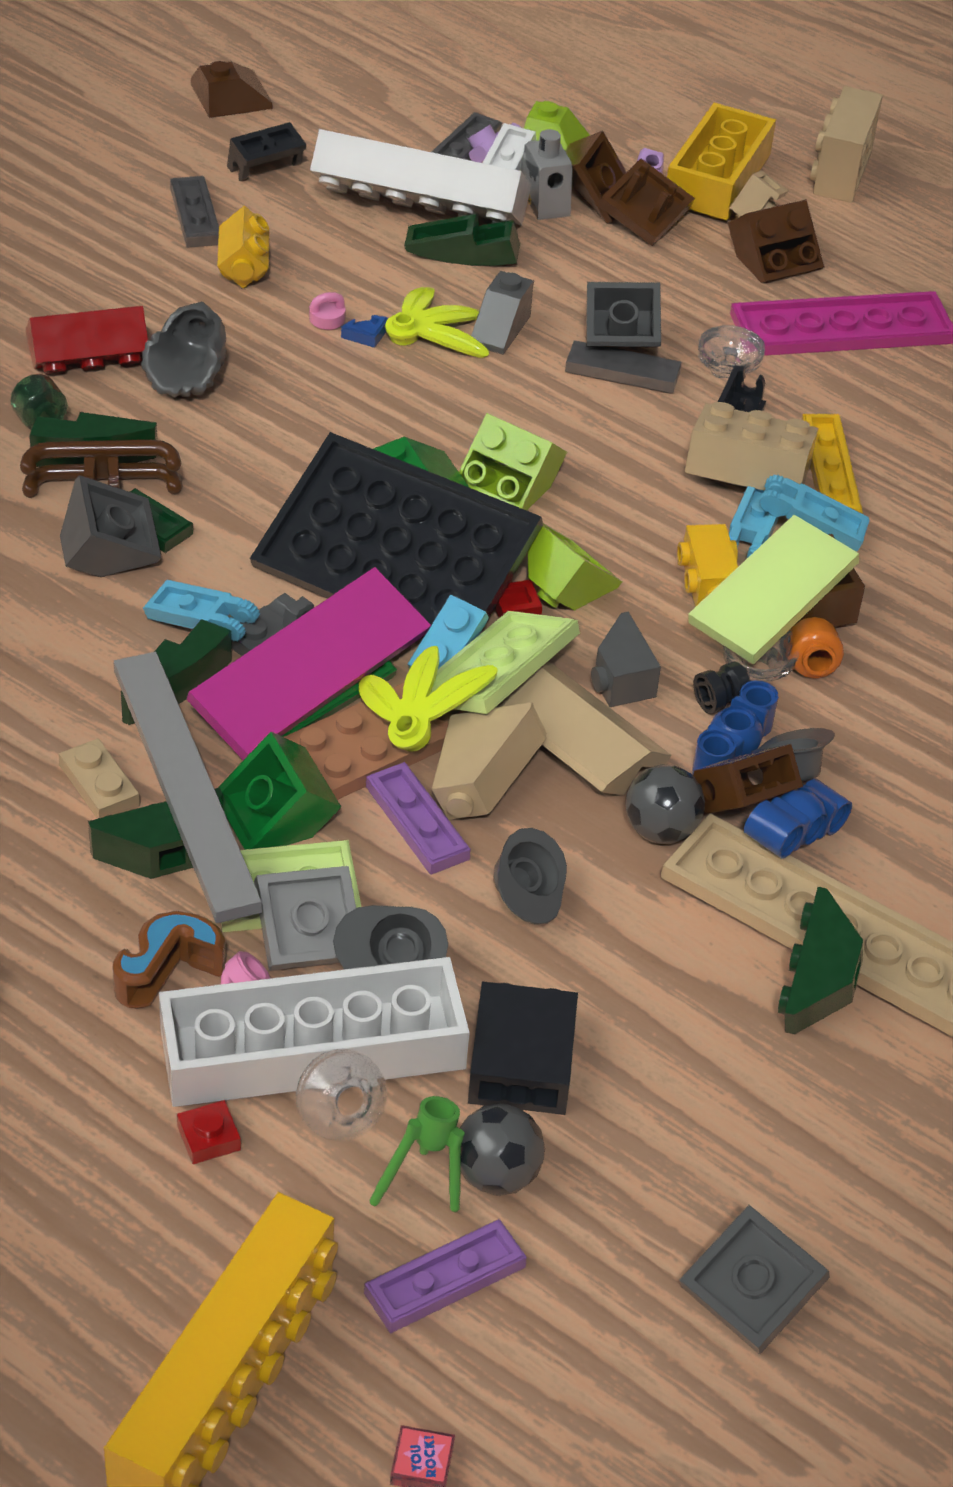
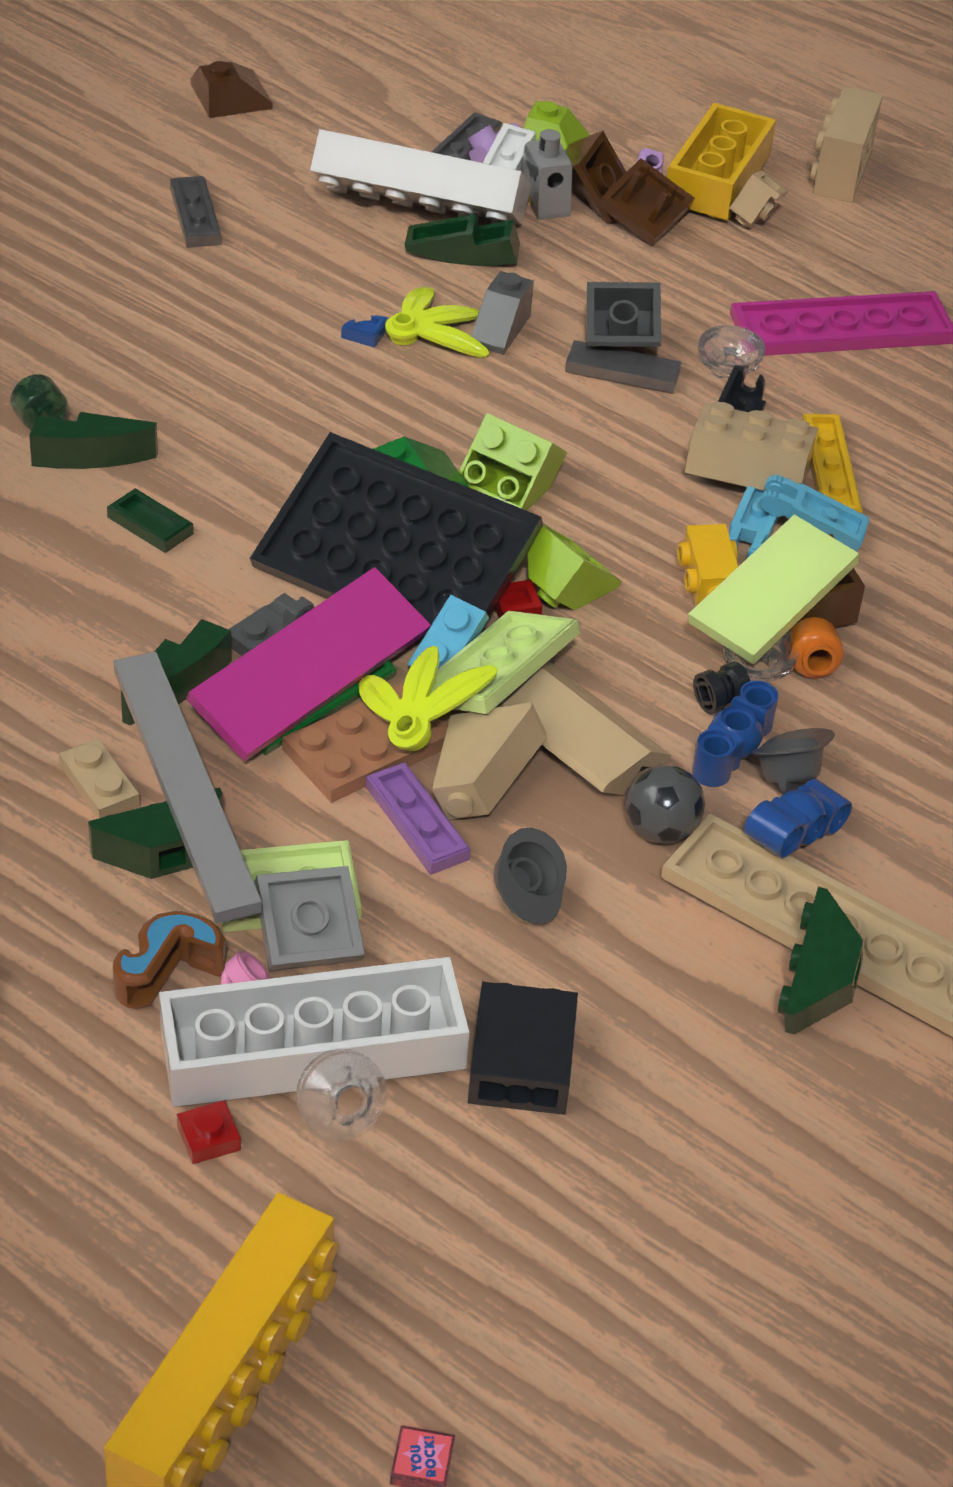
(87, 338): red slope -> none
(101, 463): reddish brown piece -> none
(107, 530): dark grey slope -> none
(186, 351): dark grey piece -> none
(188, 604): medium azure hinge -> none
(243, 247): yellow brick -> none
(264, 147): black hinge -> none
(277, 795): green slope -> none
(327, 311): bright pink tile -> none
(388, 936): dark grey piece -> none
(433, 1131): bright green plant -> none
(444, 1275): medium lavender tile -> none
(501, 1149): dark grey piece -> none
(625, 665): dark grey slope -> none
(728, 785): reddish brown torso -> none
(754, 1279): dark grey hinge -> none
(777, 241): reddish brown slope -> none

